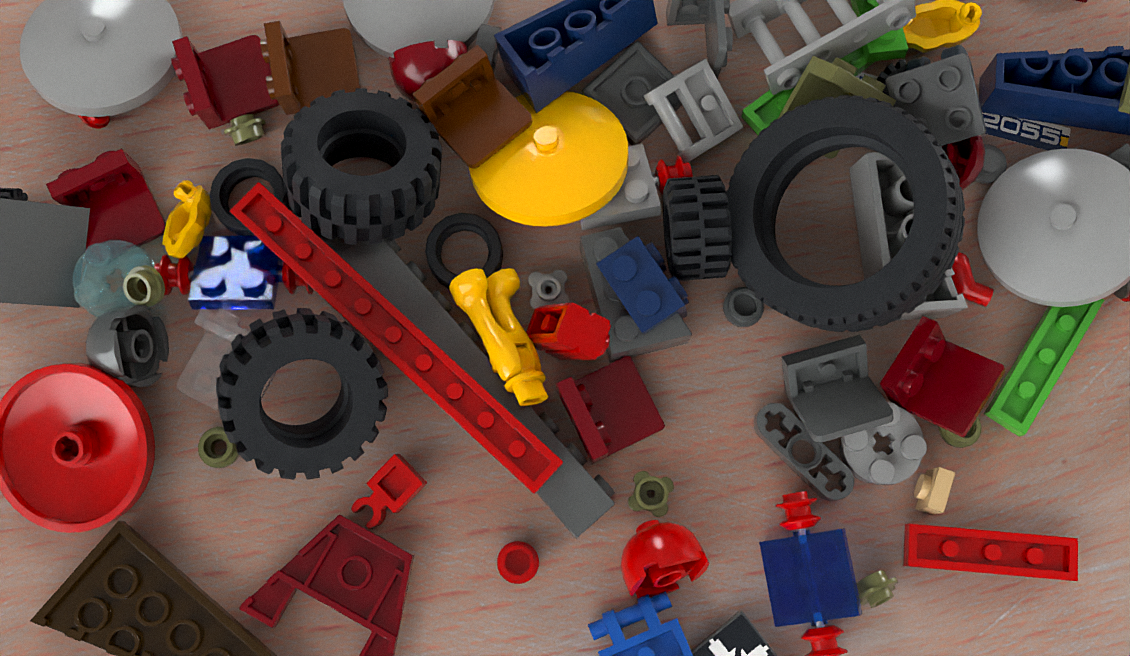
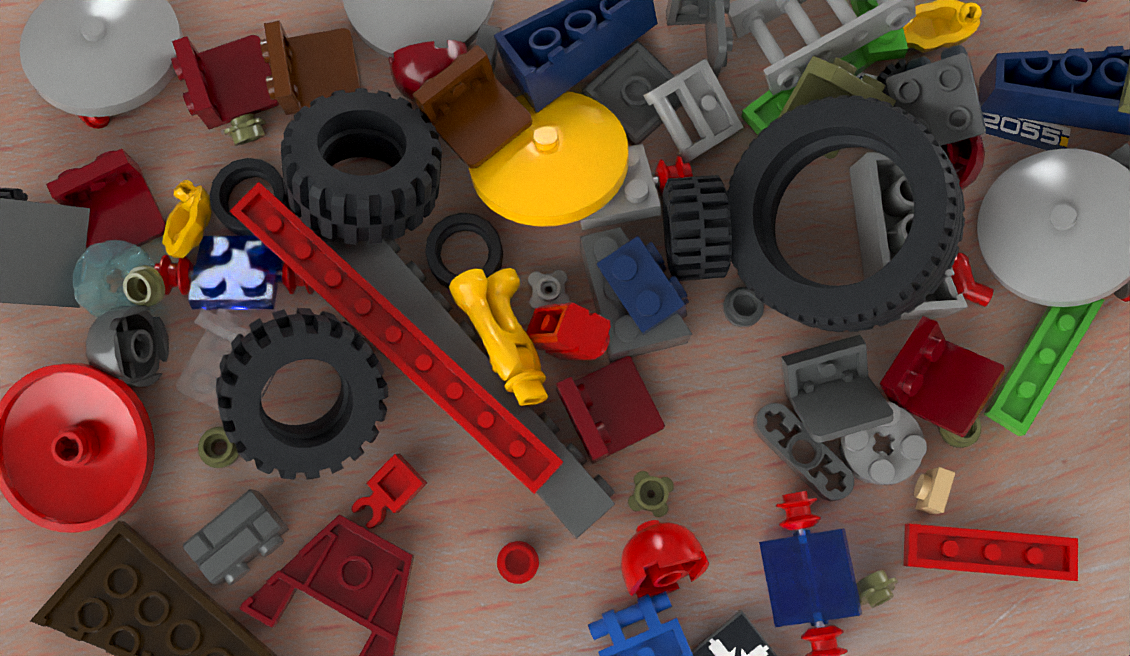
(236, 538): none -> dark grey brick
(993, 166): dark grey plate -> none

